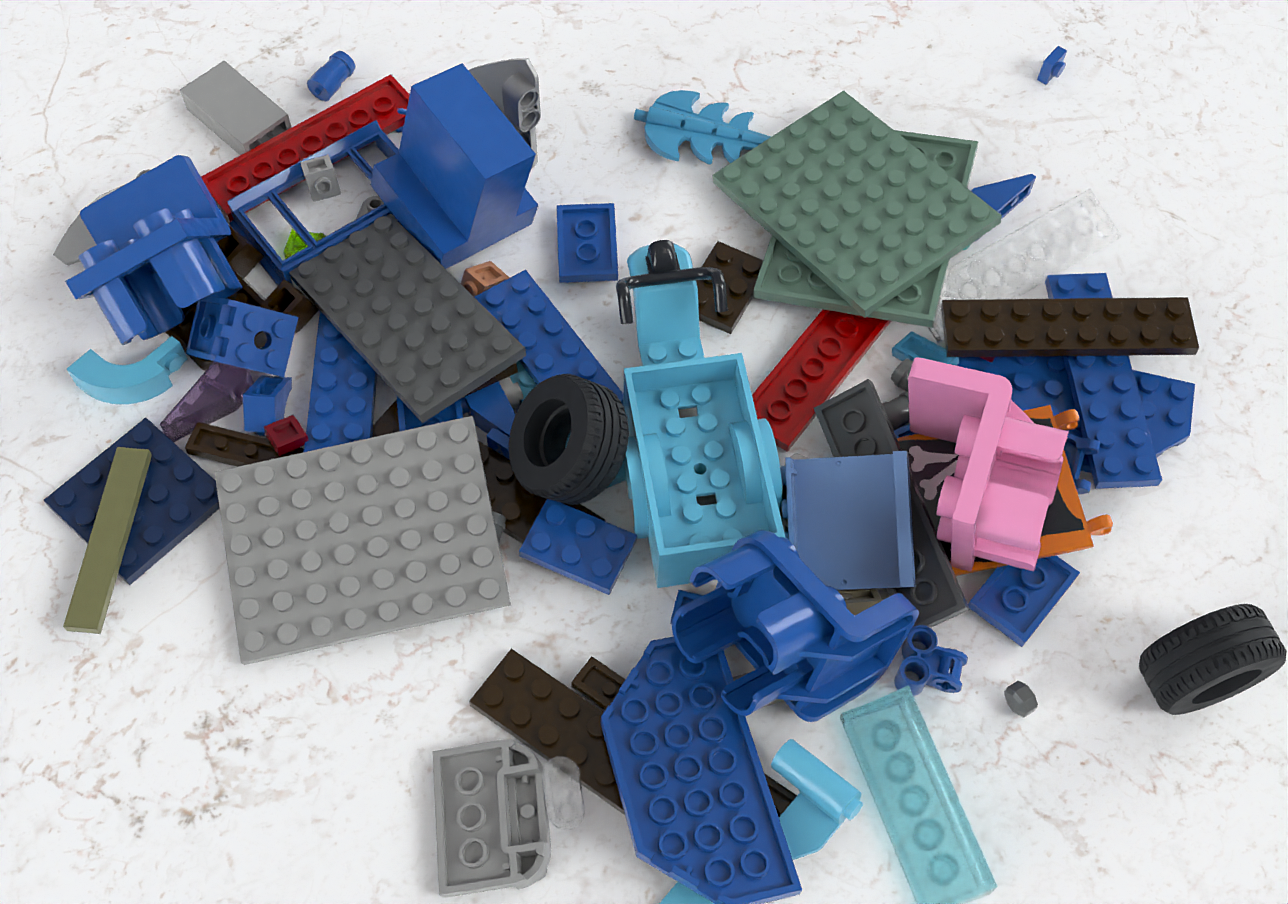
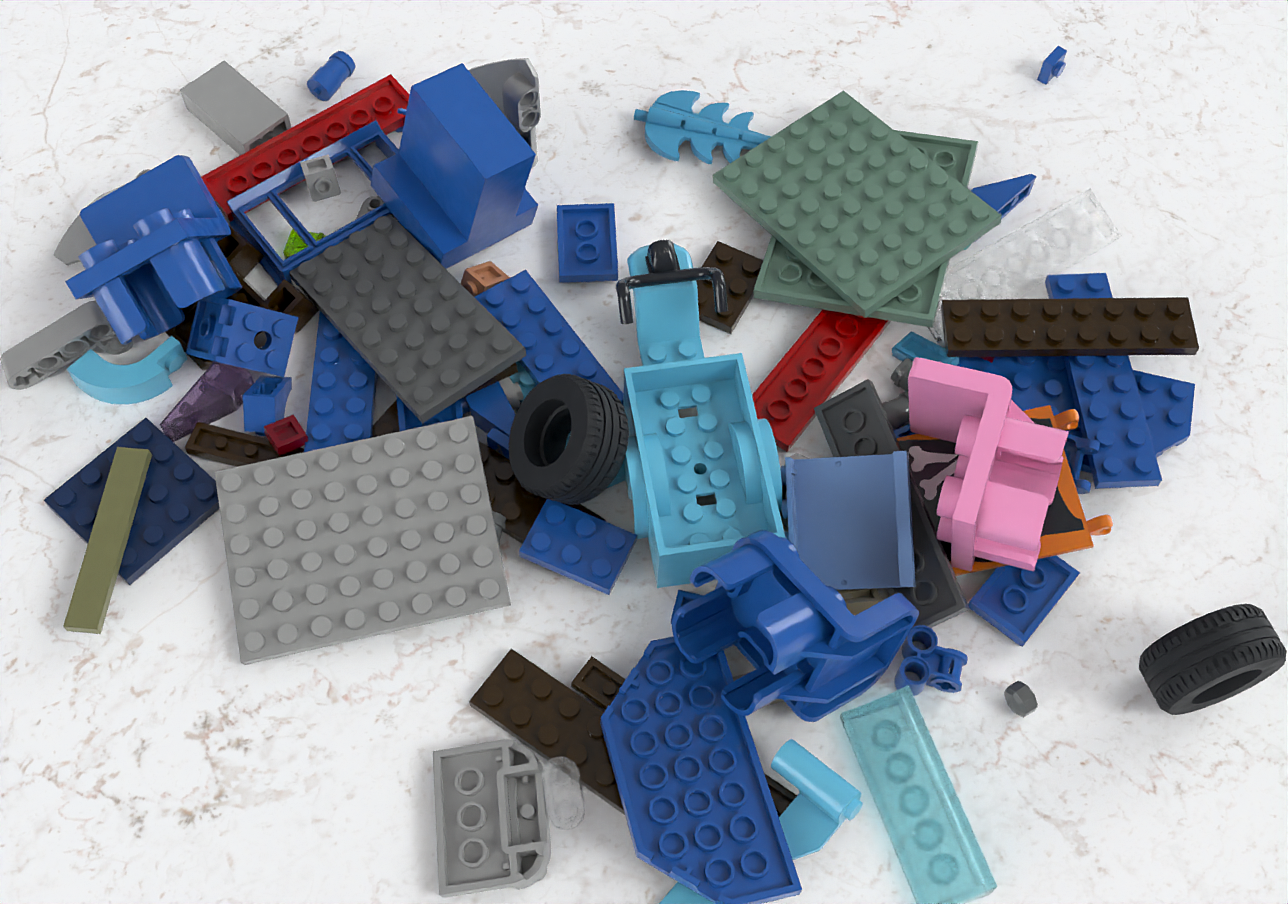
(60, 345): none -> light grey beam

